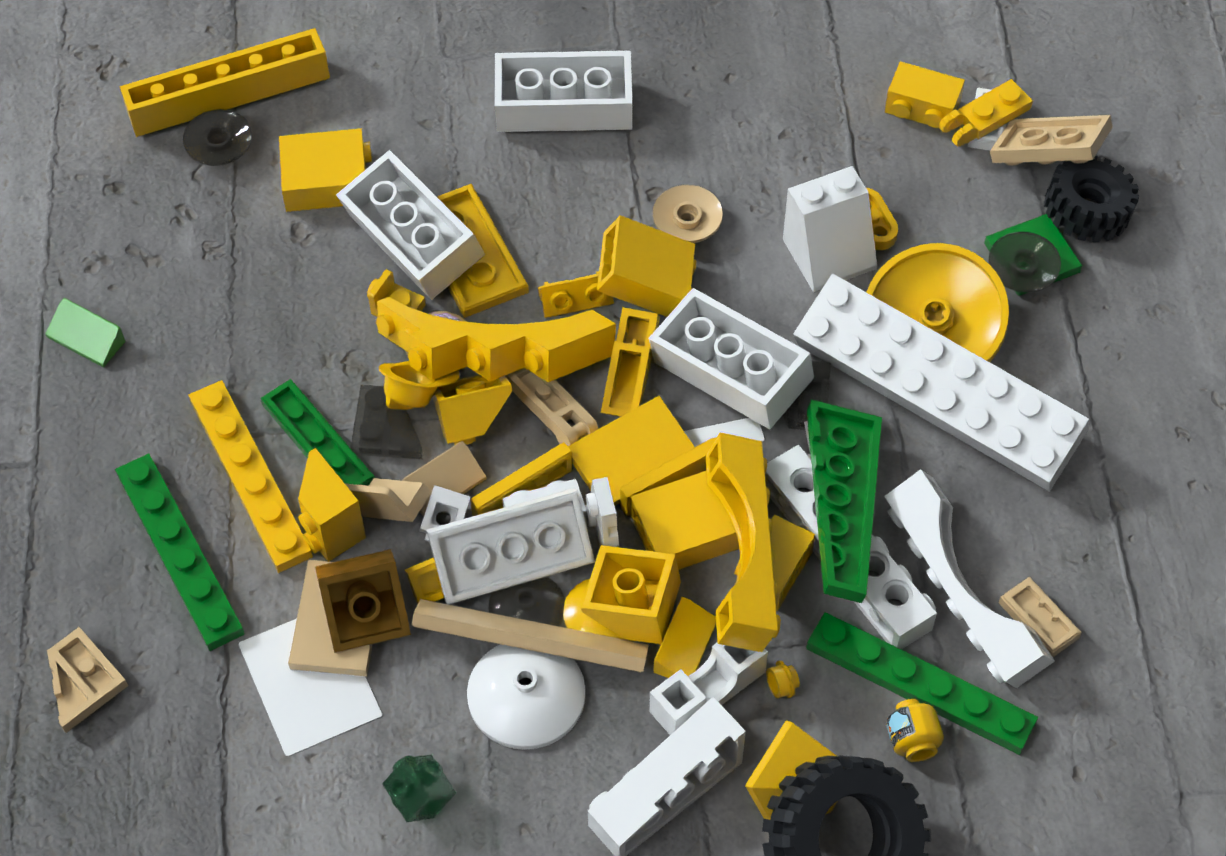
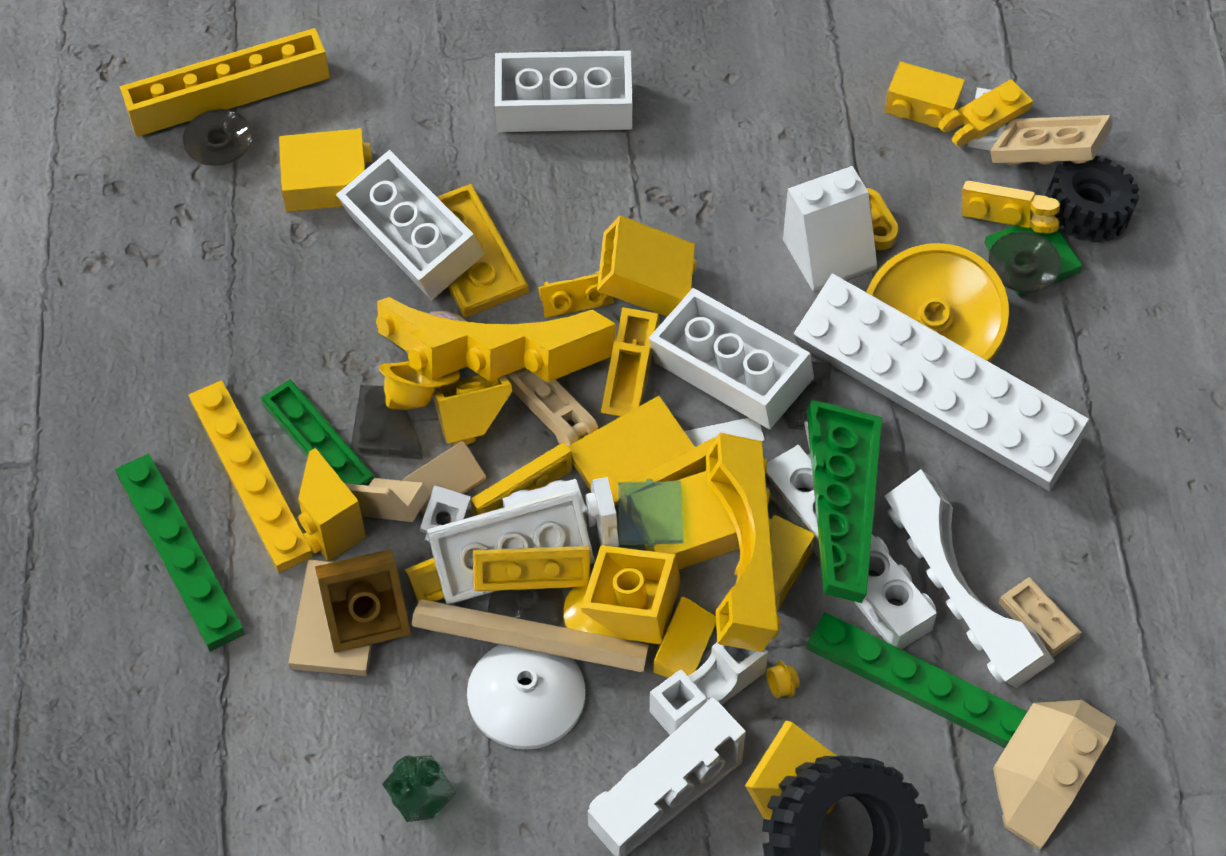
(81, 678): tan wing -> none
(85, 332): slope -> none
(301, 703): white sticker -> none
(385, 287): yellow bracket -> none
(531, 568): none -> yellow tile
(650, 513): none -> clear light blue piece
(692, 204): tan dish -> none
(914, 730): yellow head -> none
(1010, 206): none -> yellow hinge
(1048, 765): none -> tan wedge

